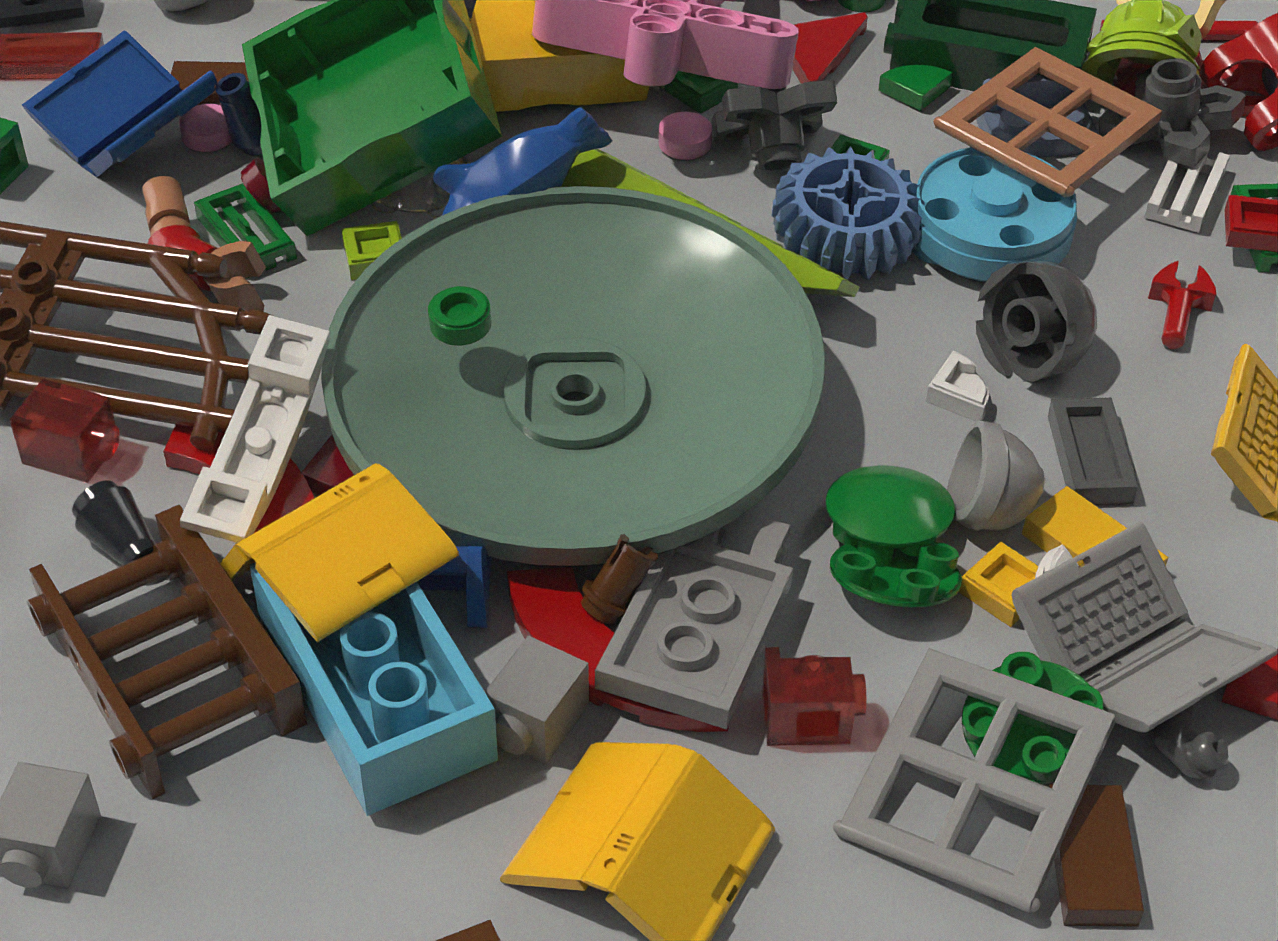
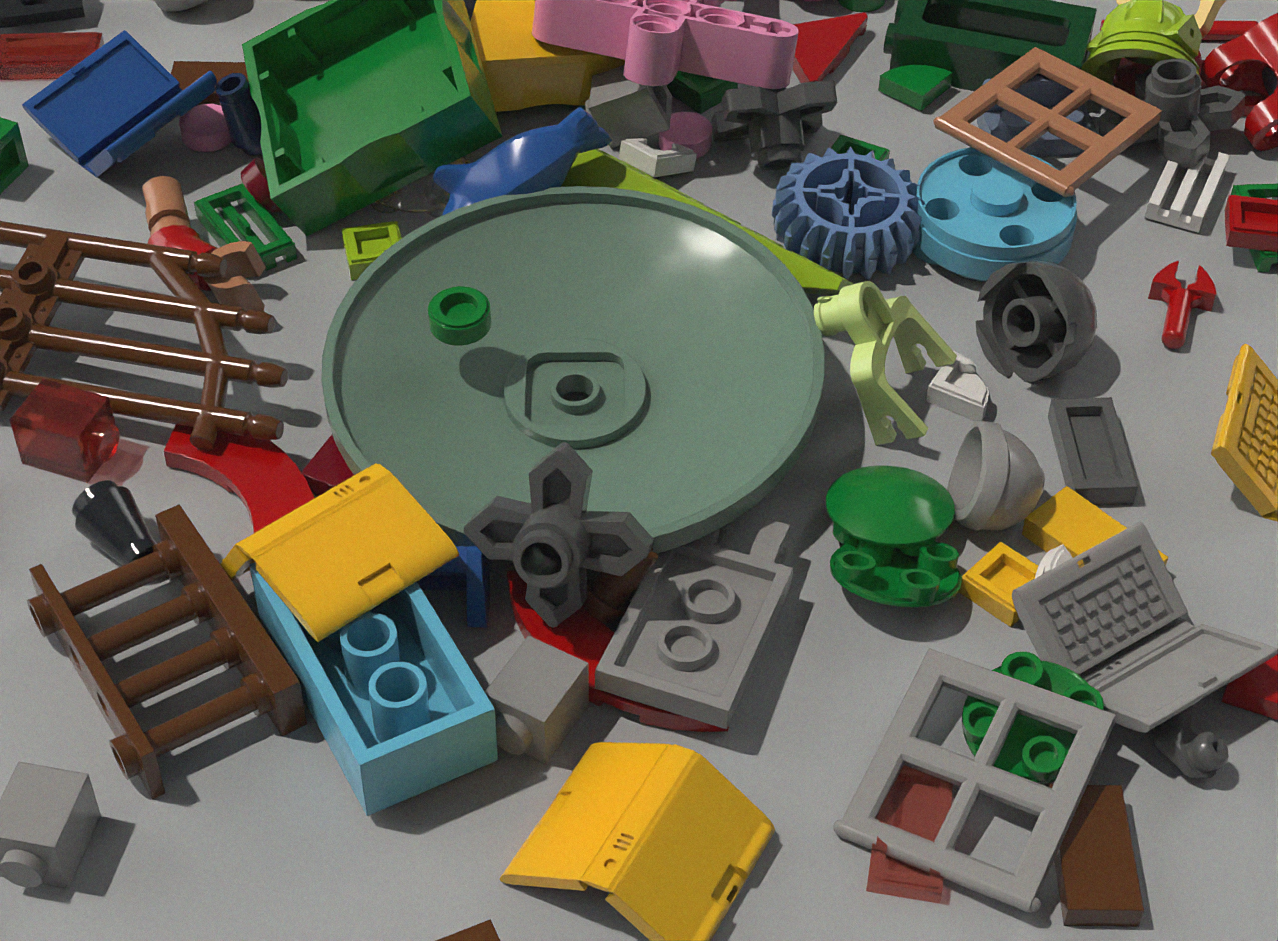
(261, 433): white slope -> none
(557, 536): none -> dark grey plant
(628, 108): none -> light grey brick
(656, 161): none -> white tile
(810, 699): clear red brick -> none
(871, 325): none -> yellowish green piece
(920, 807): none -> clear red tile

